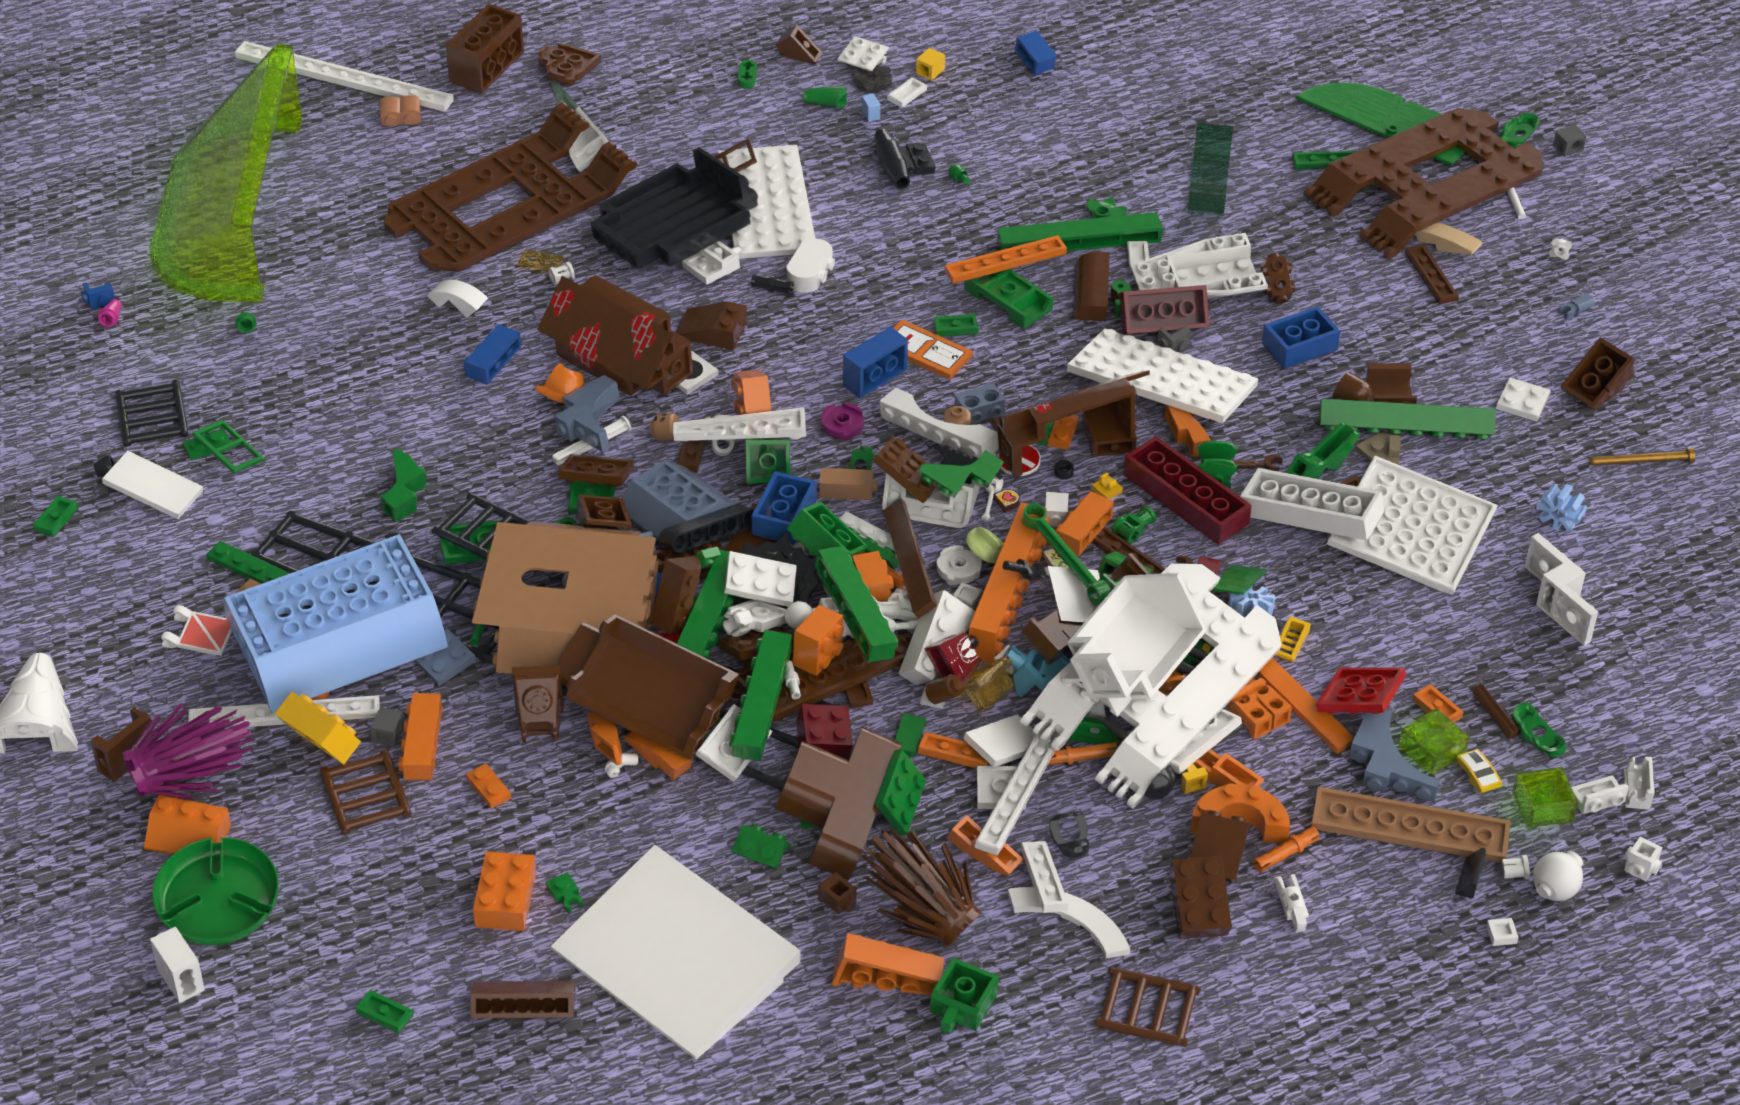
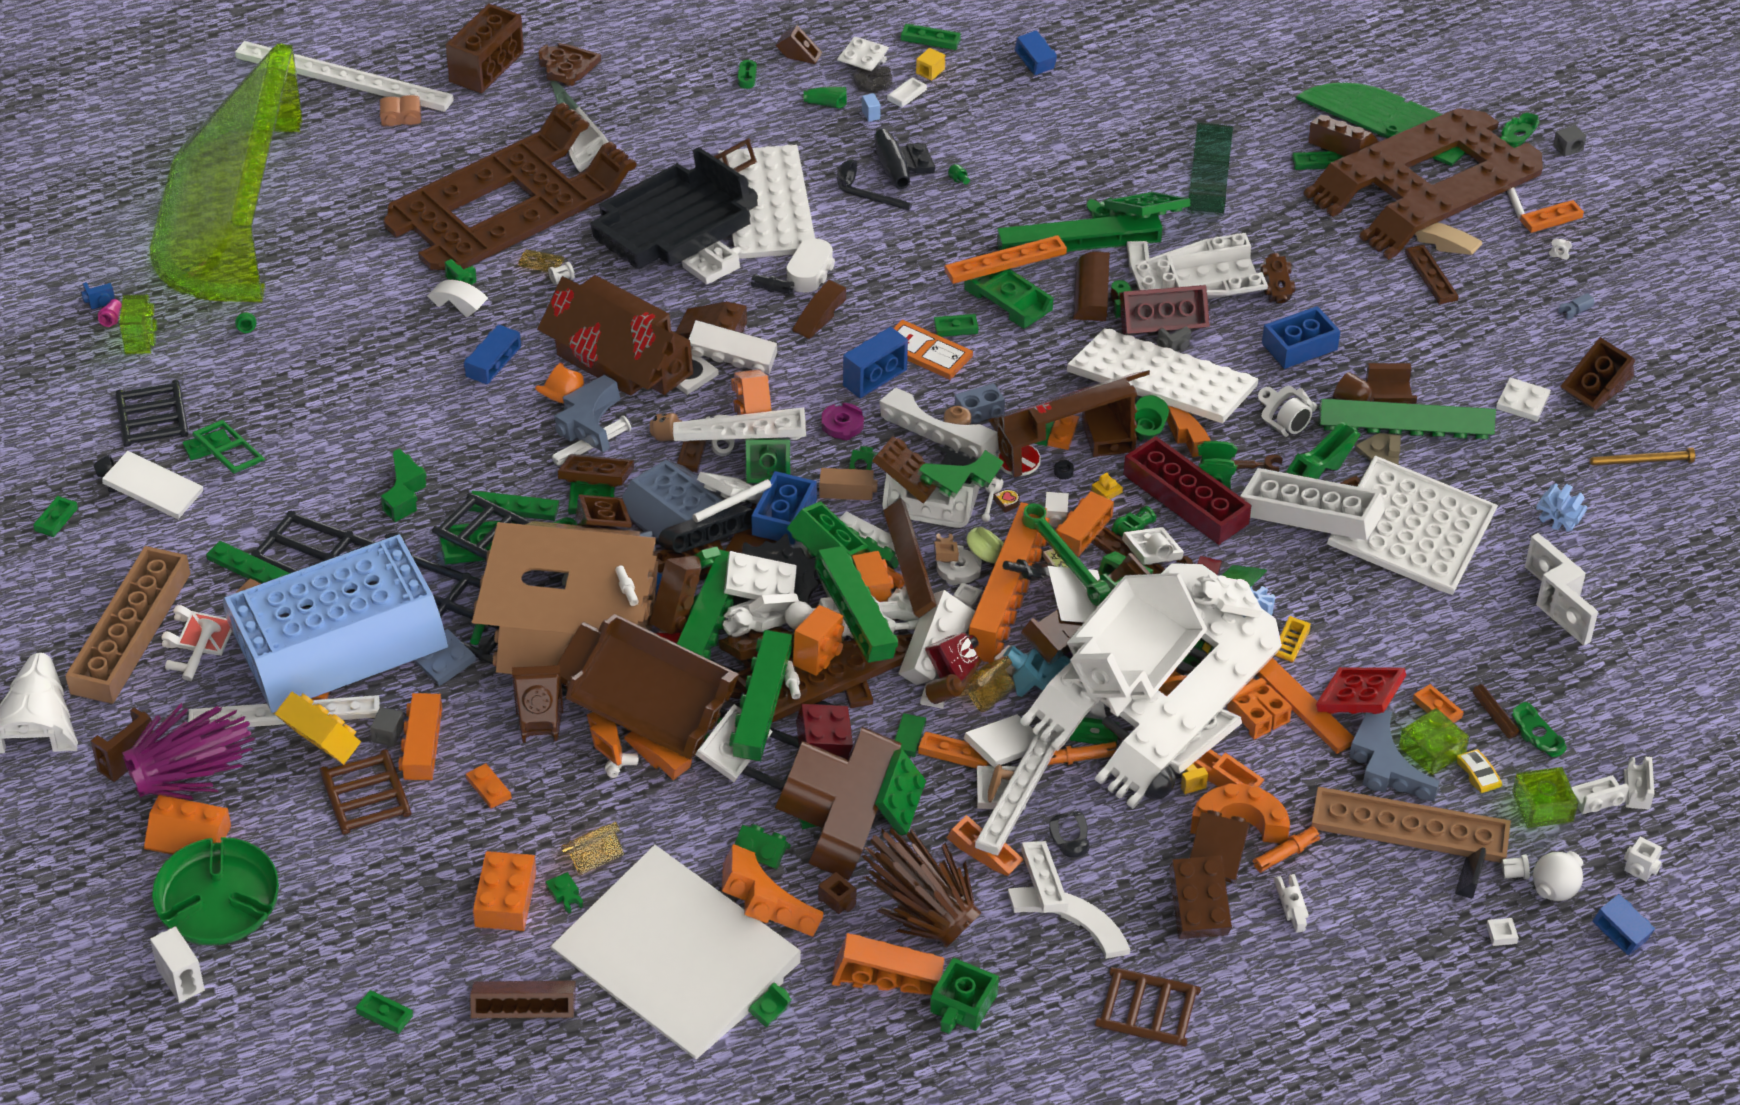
(128, 625): none -> medium nougat brick
(137, 324): none -> clear neon green brick
(208, 628): none -> white piece
(456, 272): none -> green bracket
(521, 505): none -> green plate
(594, 848): none -> clear yellow bracket
(626, 585): none -> white bar
(727, 485): none -> white plate
(732, 347): none -> white brick
(739, 497): none -> white bar
(762, 896): none -> orange arch
(770, 1005): none -> green bracket
(772, 602): none -> white tile
(820, 309): none -> reddish brown slope
(845, 177): none -> black piece
(930, 36): none -> green plate
(945, 549): none -> medium nougat plate
(995, 782): none -> medium nougat bar
(1146, 204): none -> green plate
(1150, 417): none -> green piece
(1153, 545): none -> white plate
(1227, 594): none -> white plate
(1293, 414): none -> white piece
(1339, 136): none -> reddish brown slope
(1551, 216): none -> orange plate
(1623, 924): none -> brick

